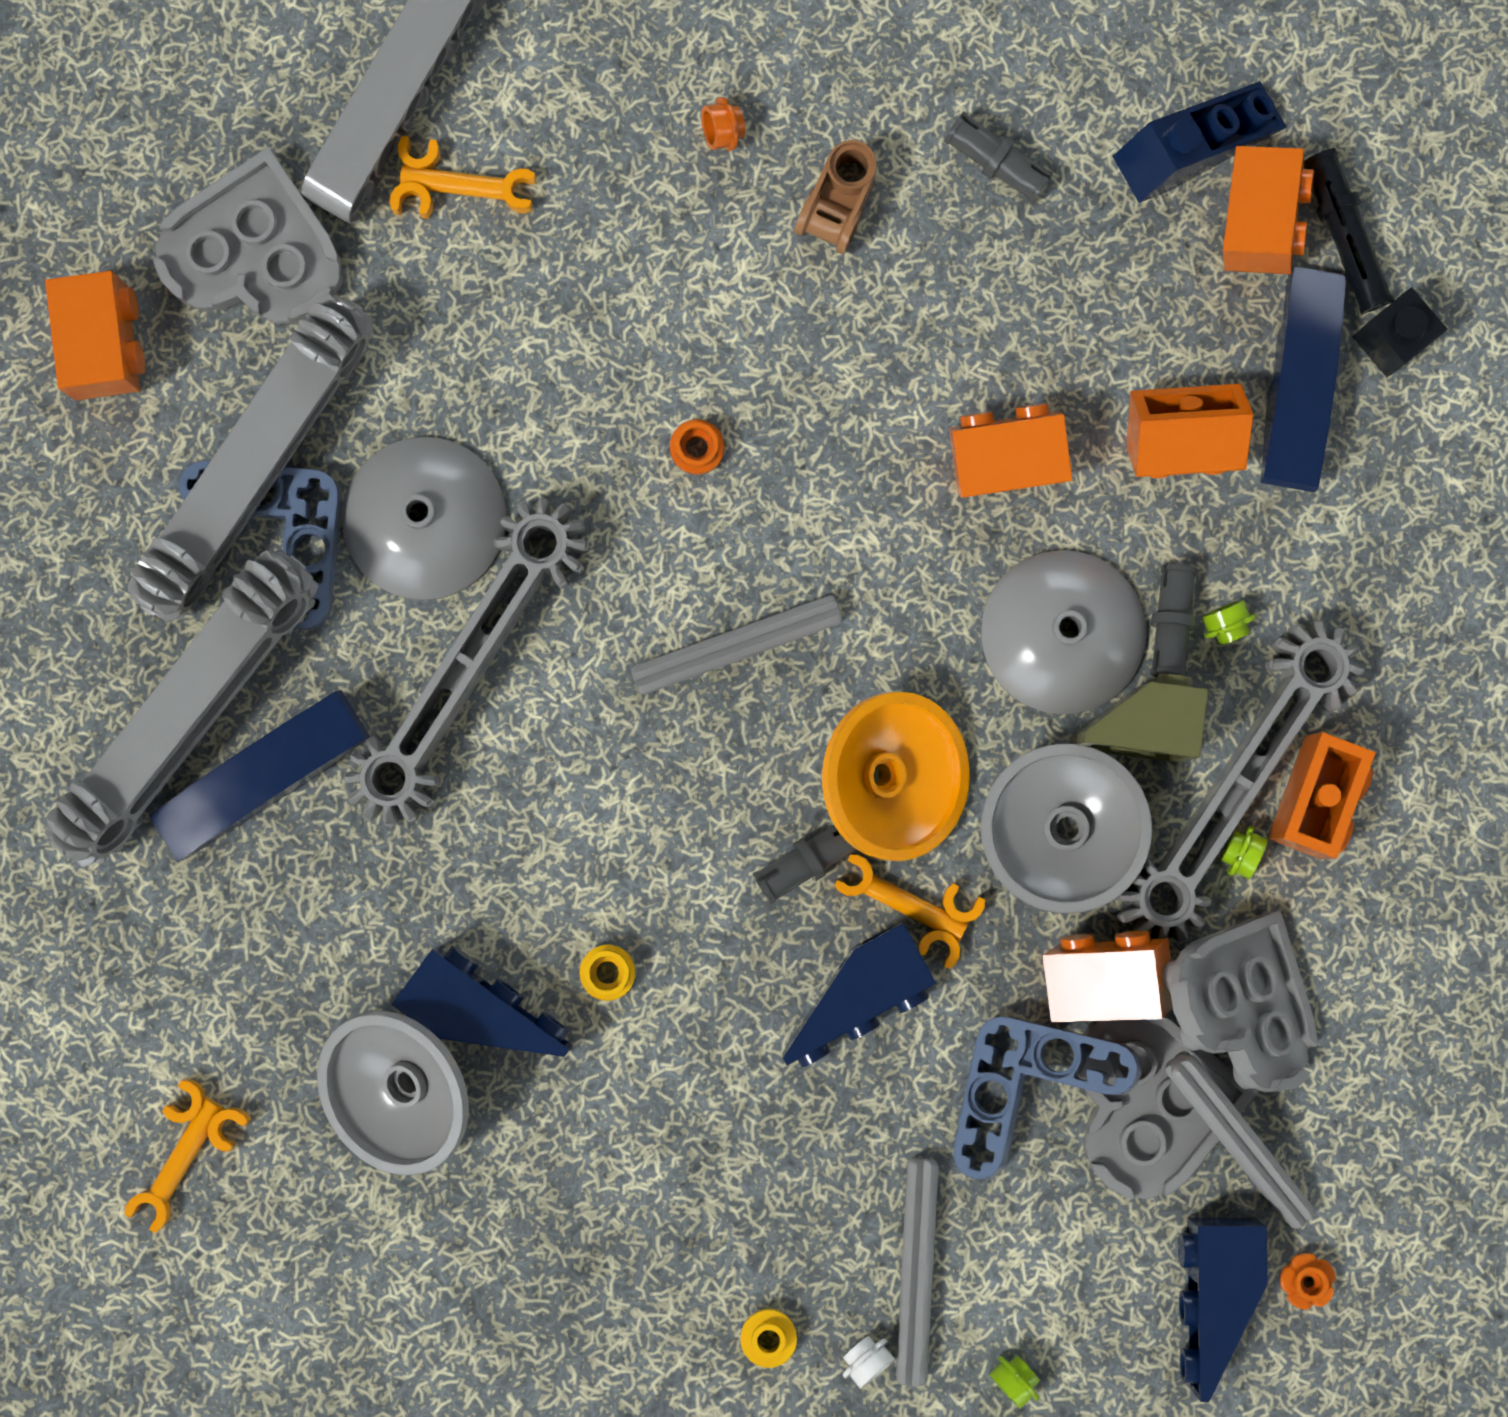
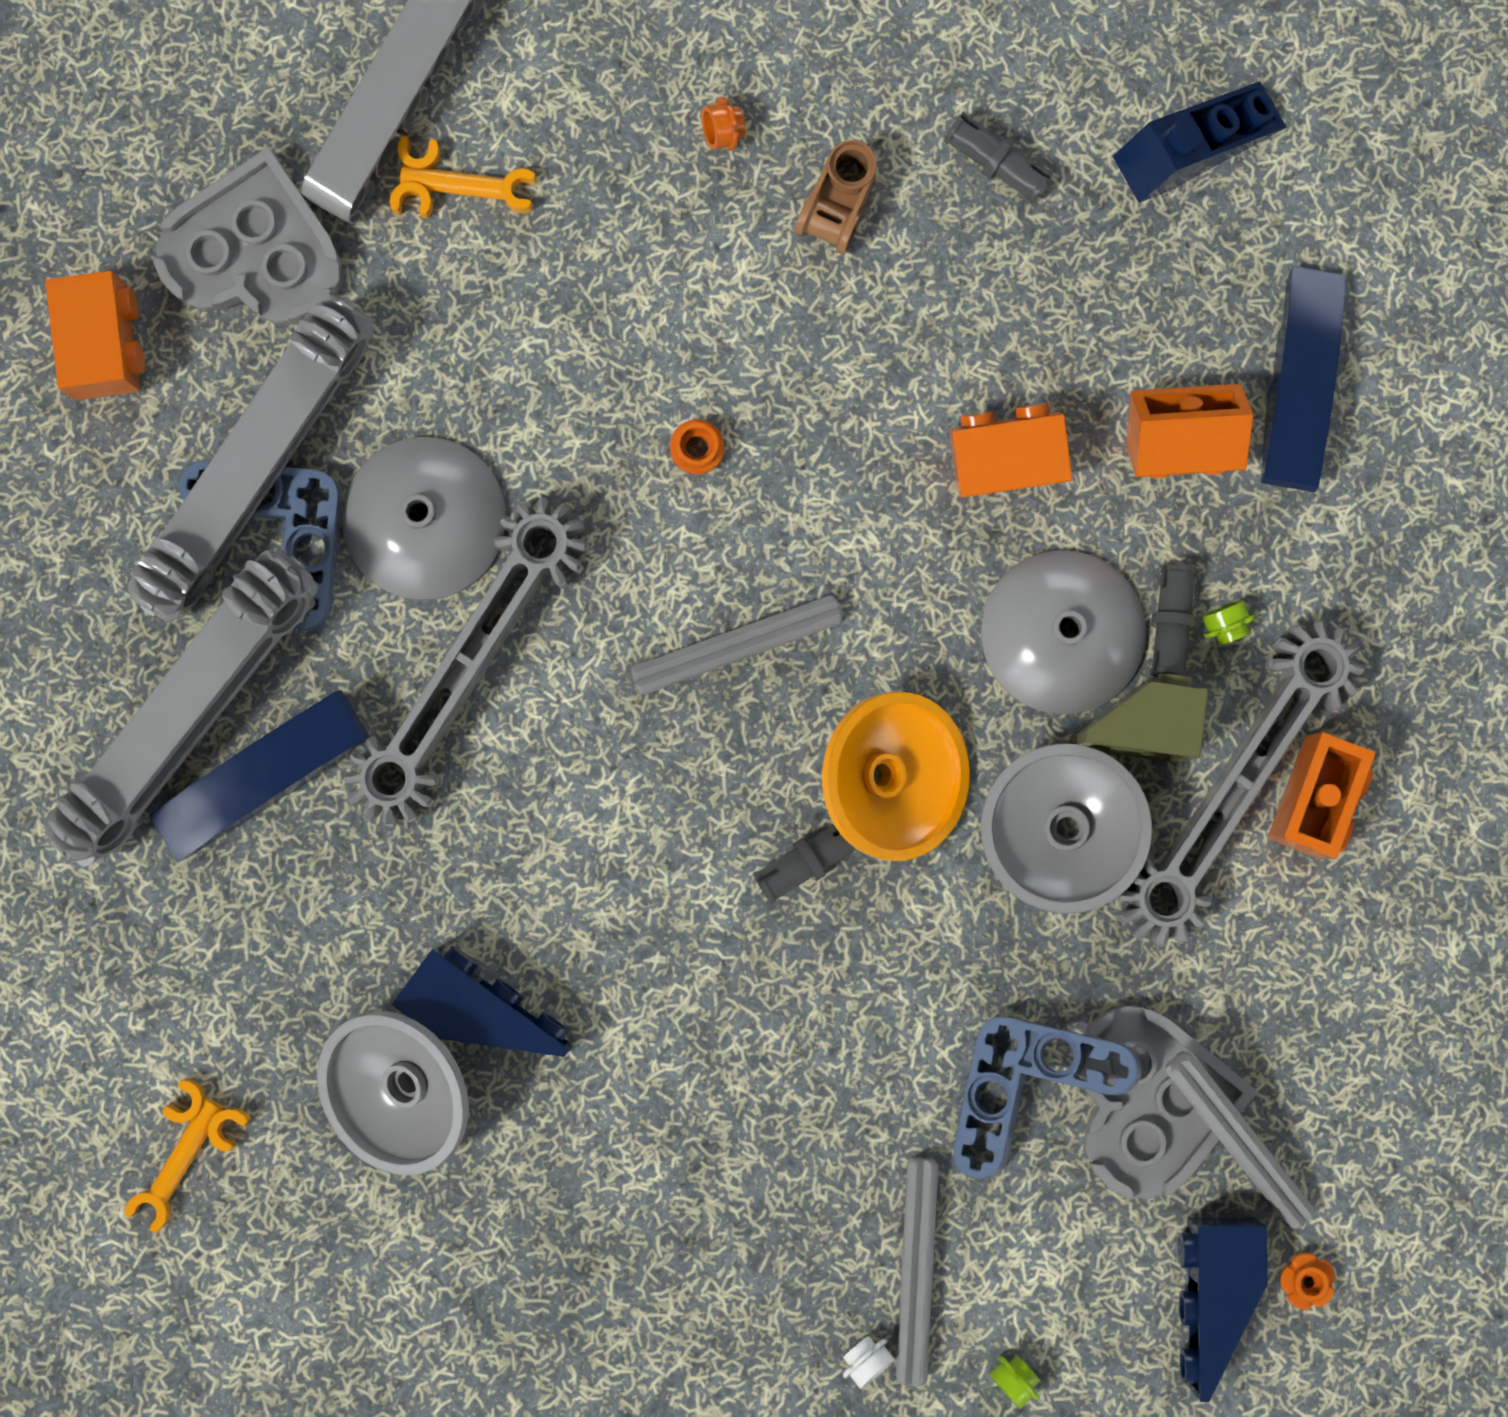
(591, 981): yellow plate -> none
(768, 1320): yellow plate -> none
(868, 982): dark blue slope -> none
(947, 924): light orange bar -> none
(1107, 978): brick -> none
(1243, 852): lime plate -> none
(1247, 999): light grey plate -> none
(1264, 210): orange brick -> none
(1373, 291): black pin -> none
(1399, 332): black brick -> none

